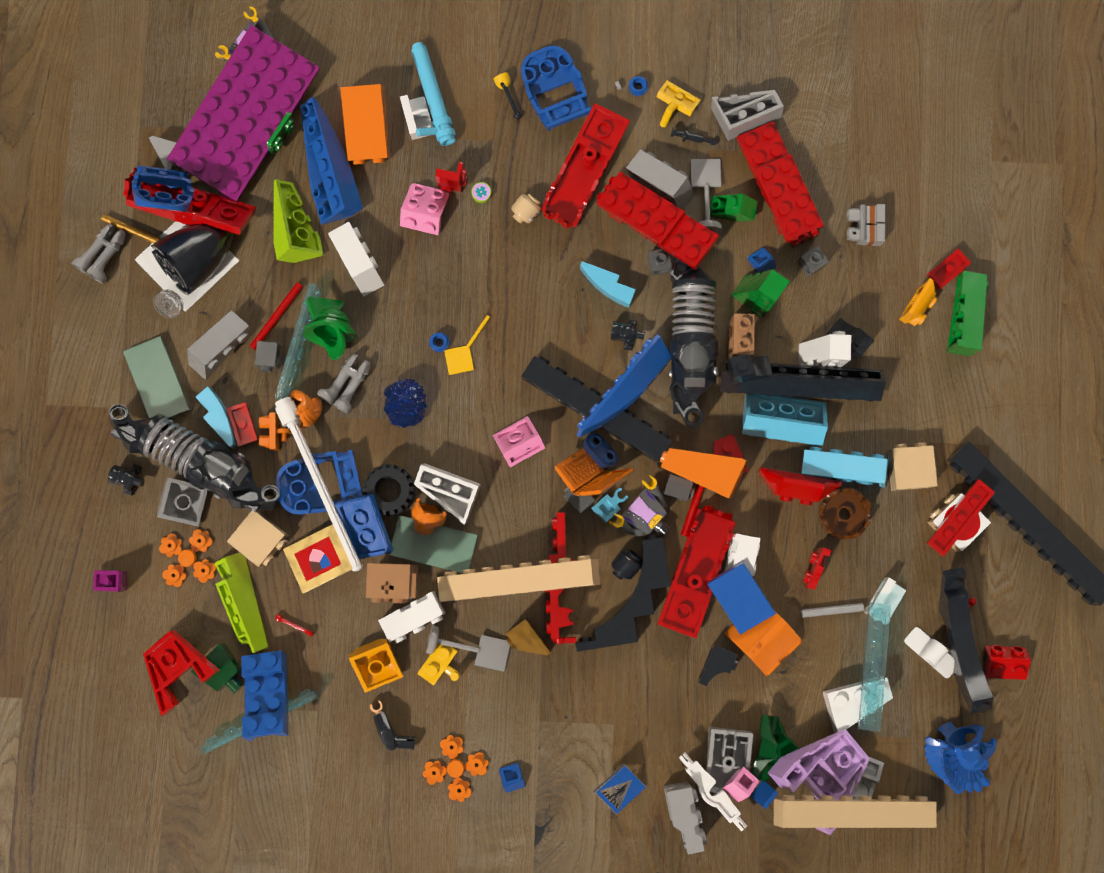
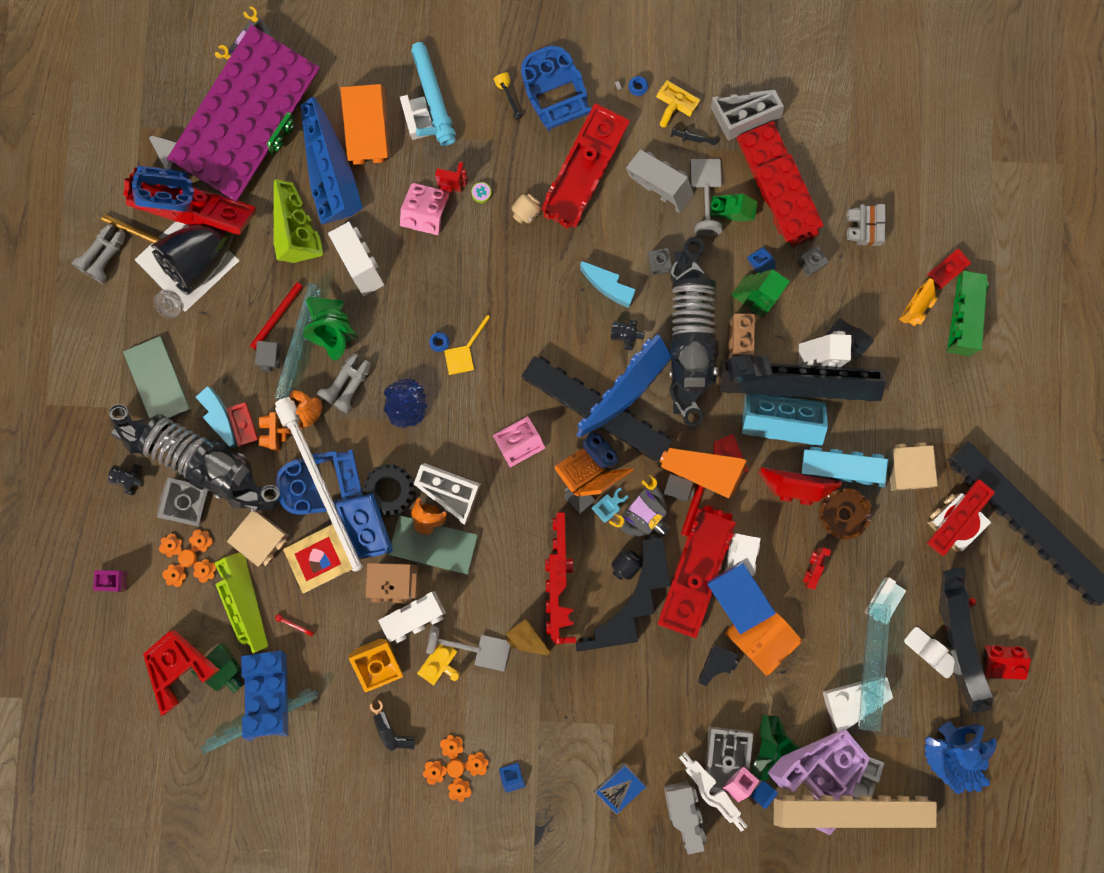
(217, 344): light grey wedge -> none
(519, 580): tan brick -> none
(656, 220): red piece -> none
(832, 610): light grey bar -> none

